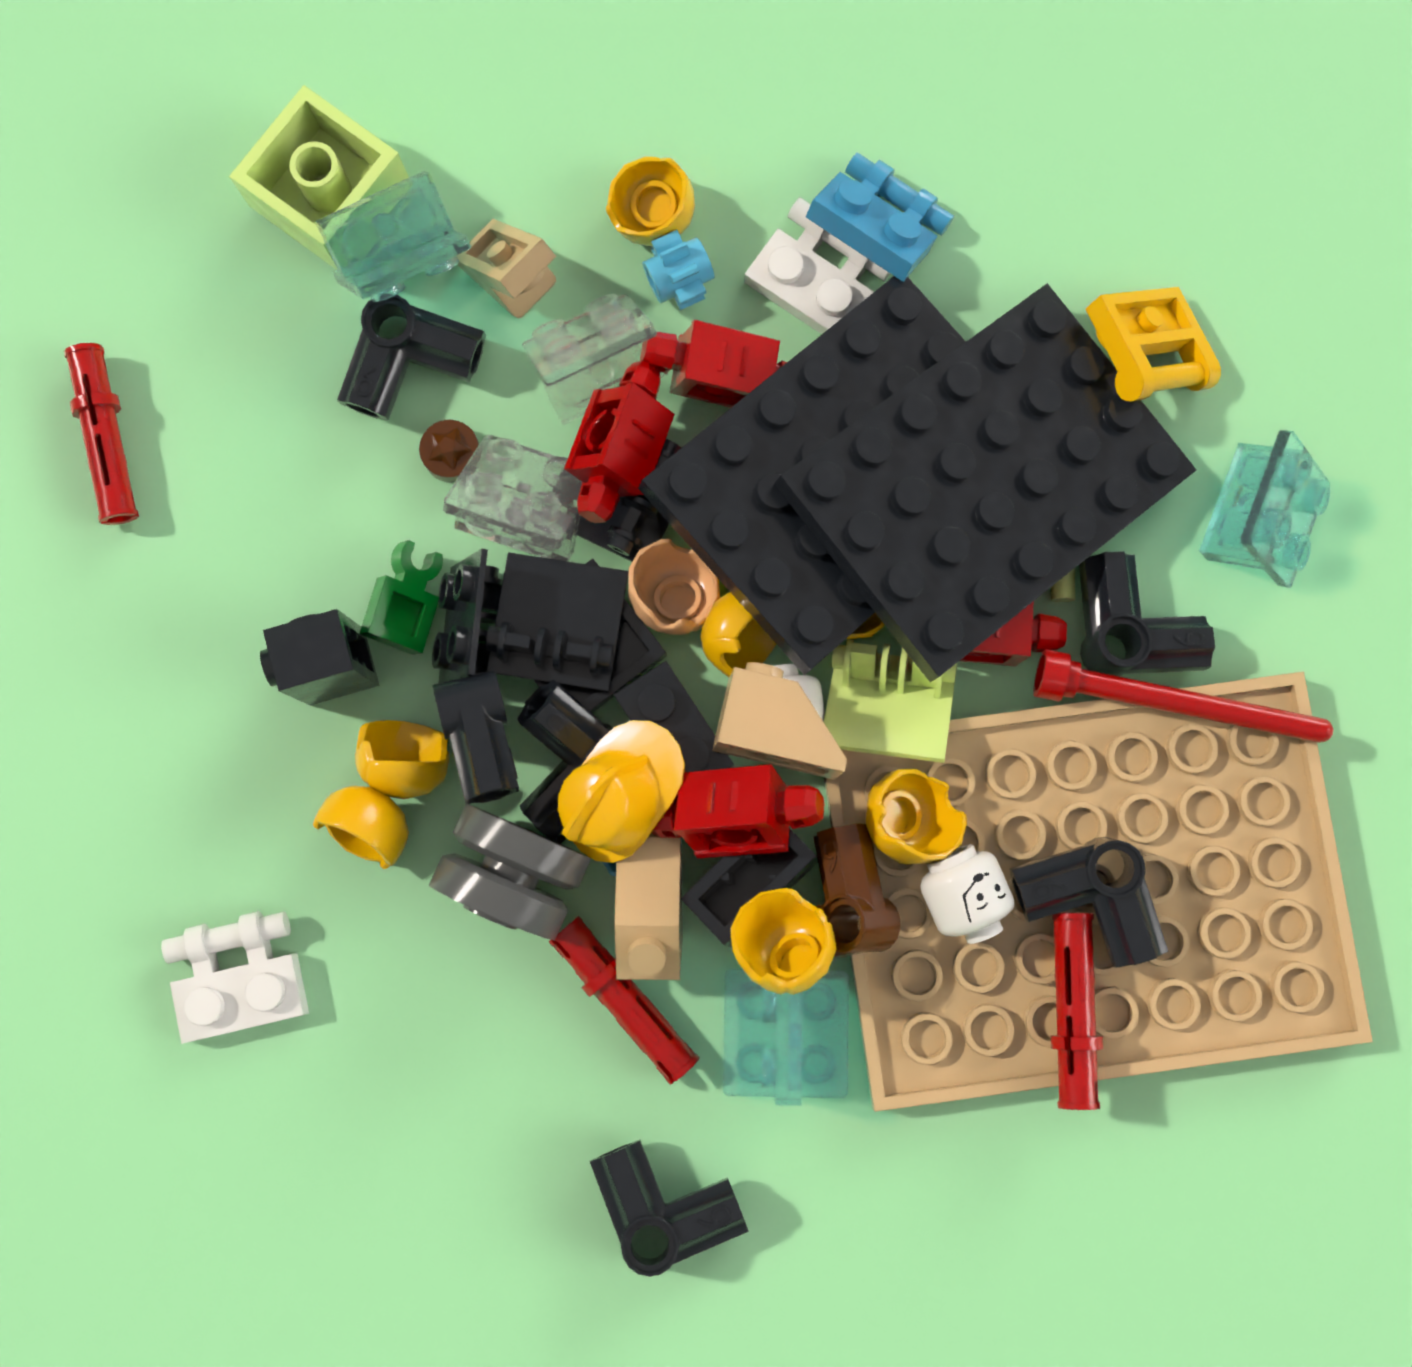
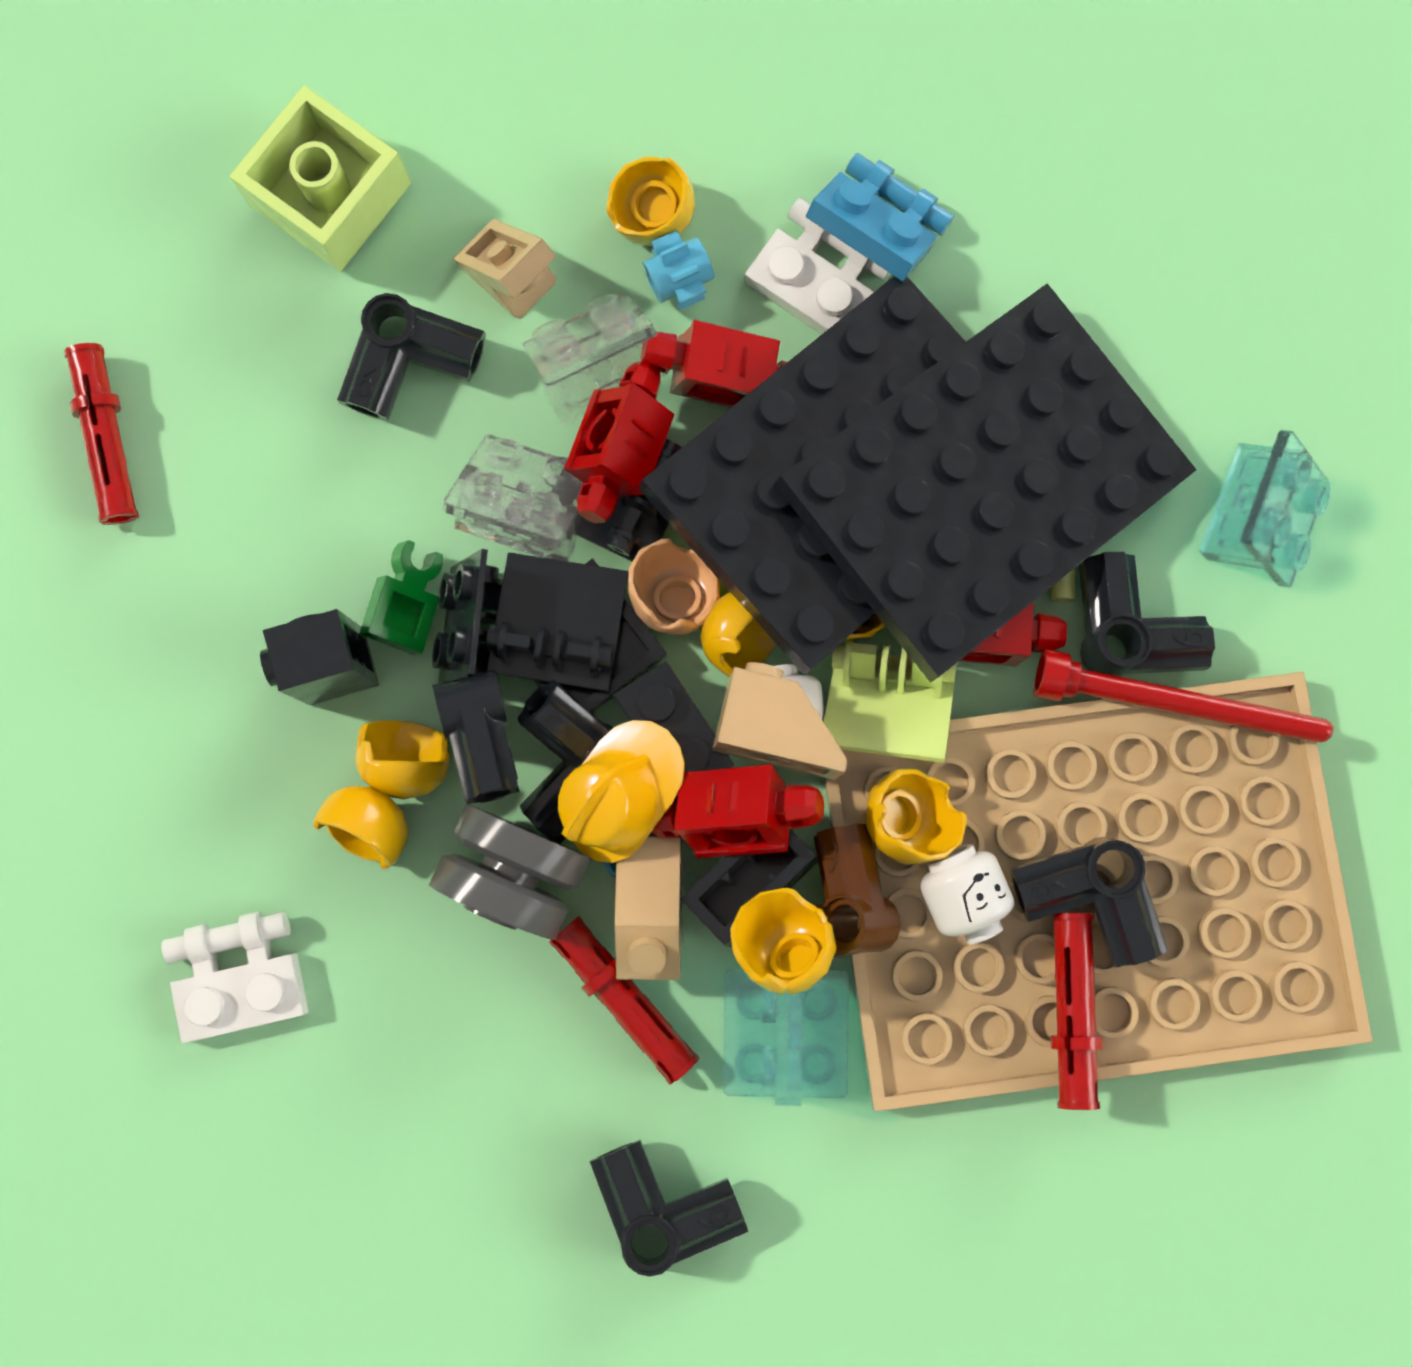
(392, 238): clear light blue bracket -> none
(447, 449): reddish brown tile -> none
(1150, 324): yellow plate -> none

